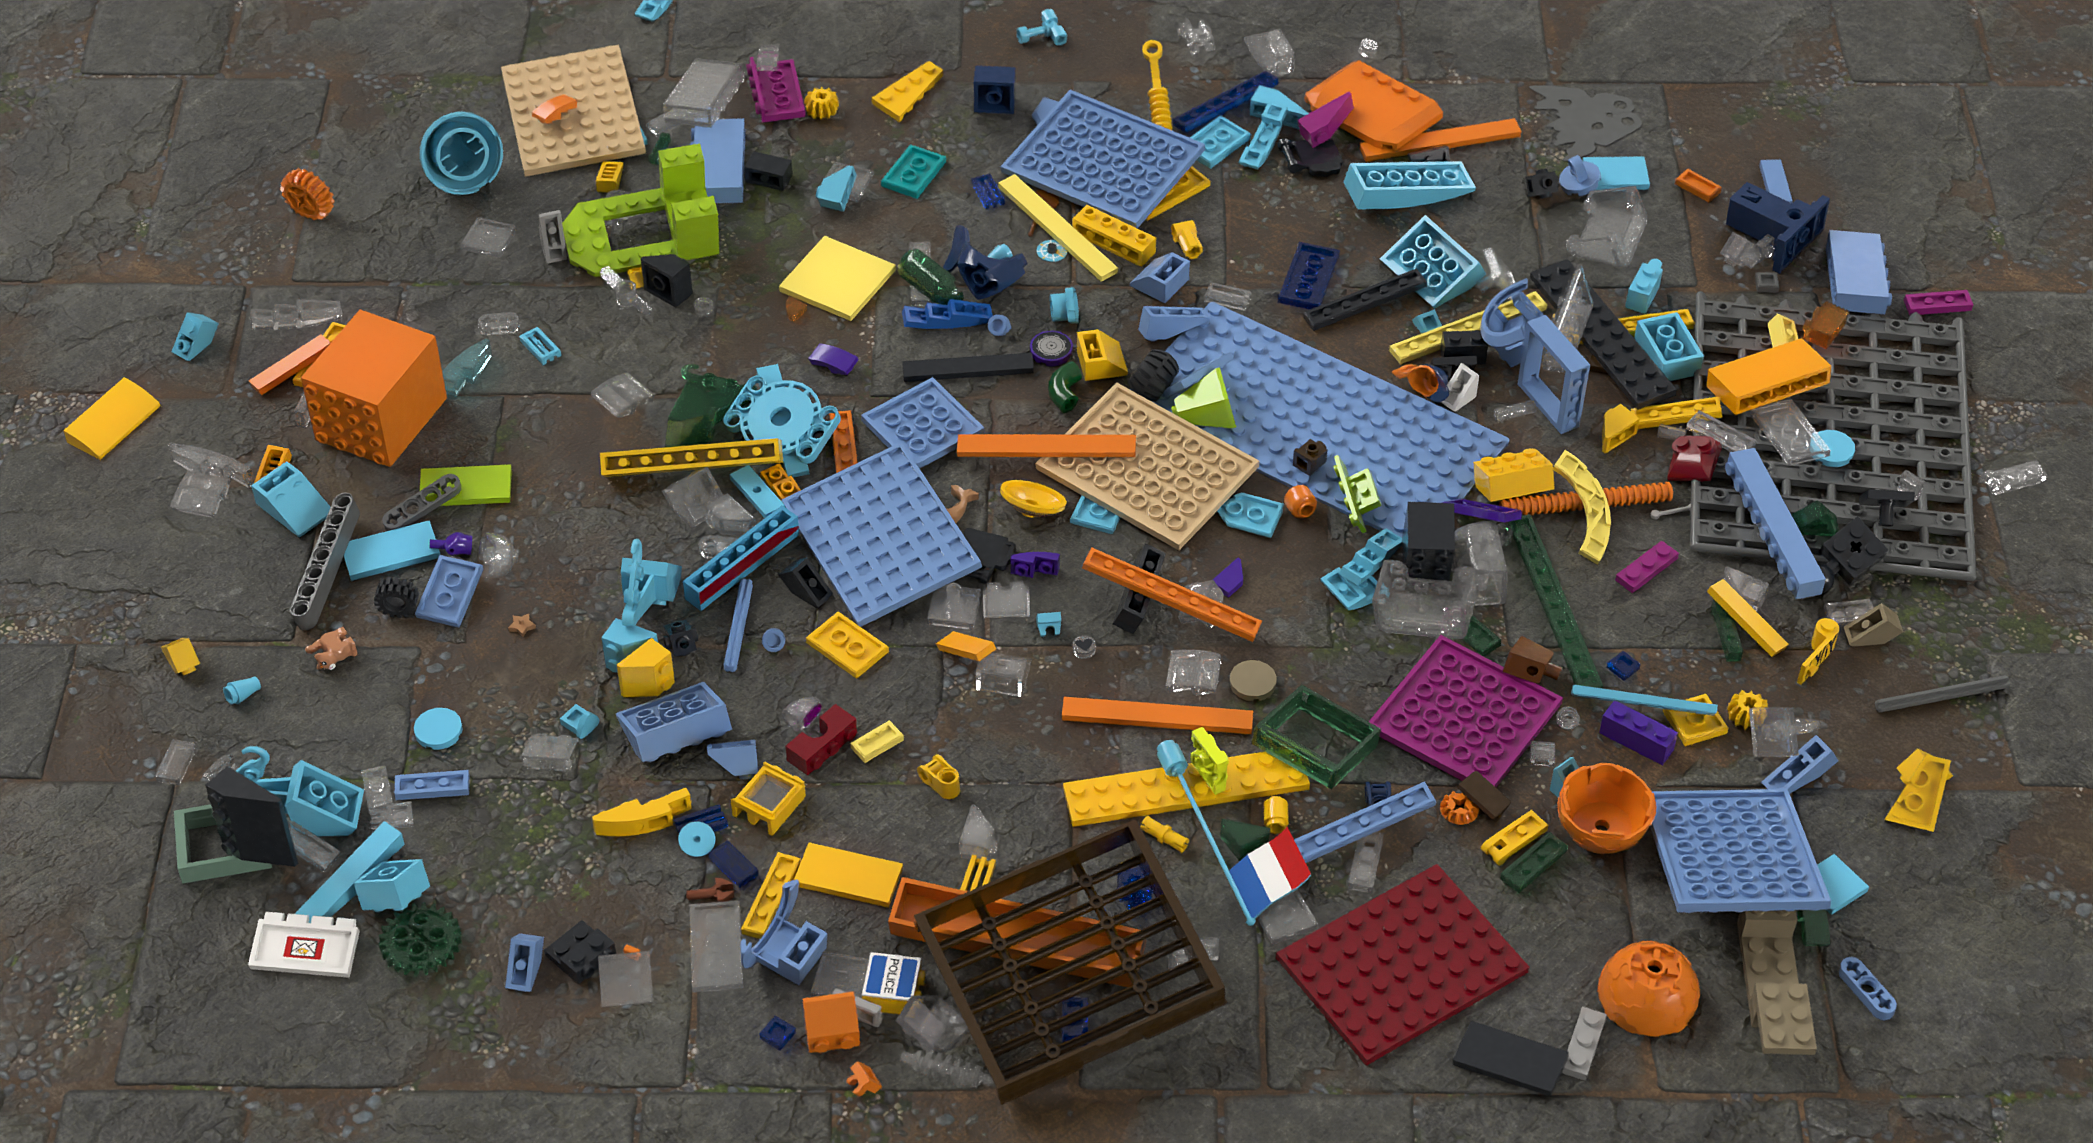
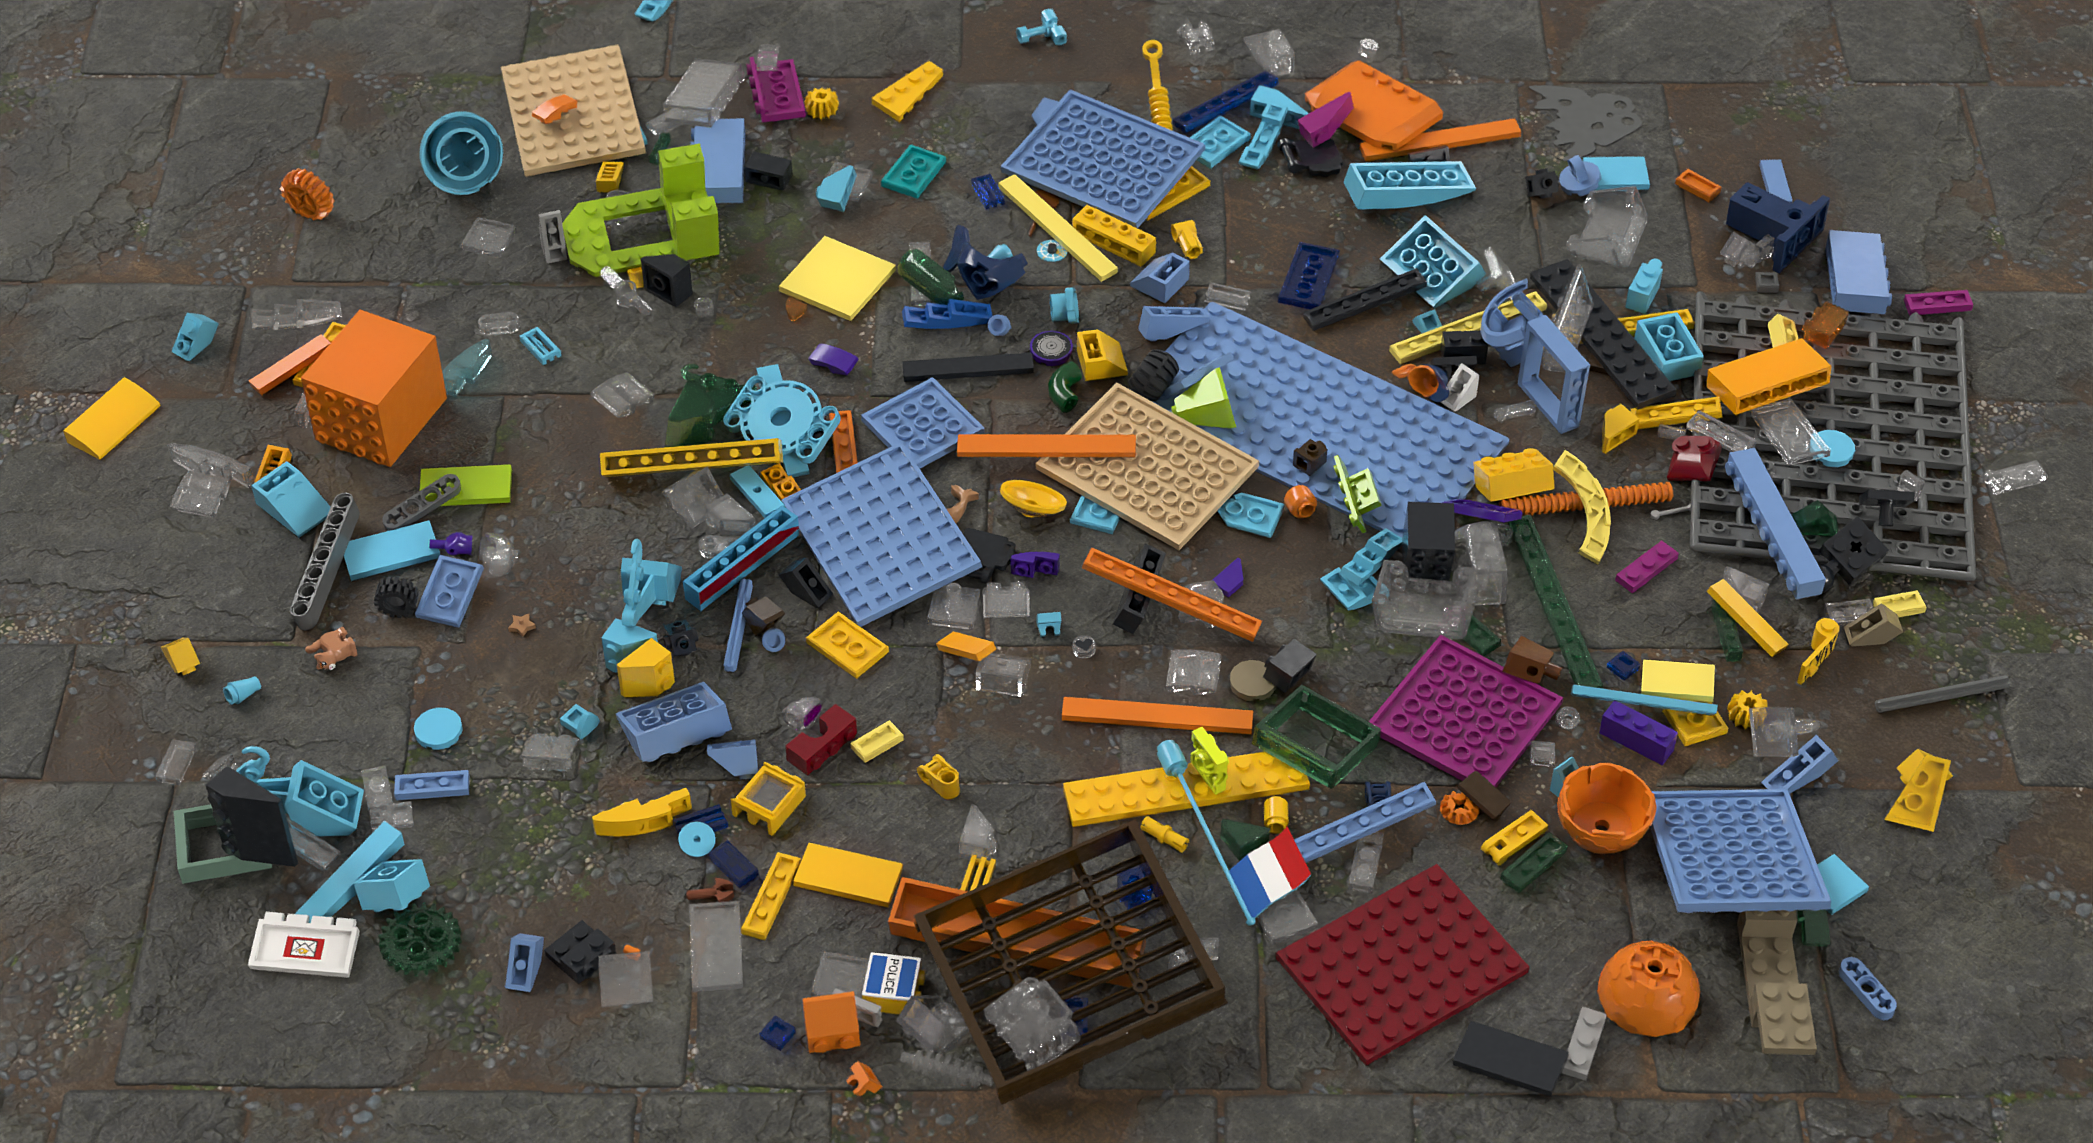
(762, 615): none -> dark brown slope
(784, 945): medium blue piece -> none
(994, 89): dark blue brick -> none
(1033, 1022): none -> clear slope
(1289, 665): none -> black brick
(1678, 680): none -> light yellow tile
(1903, 603): none -> light yellow plate

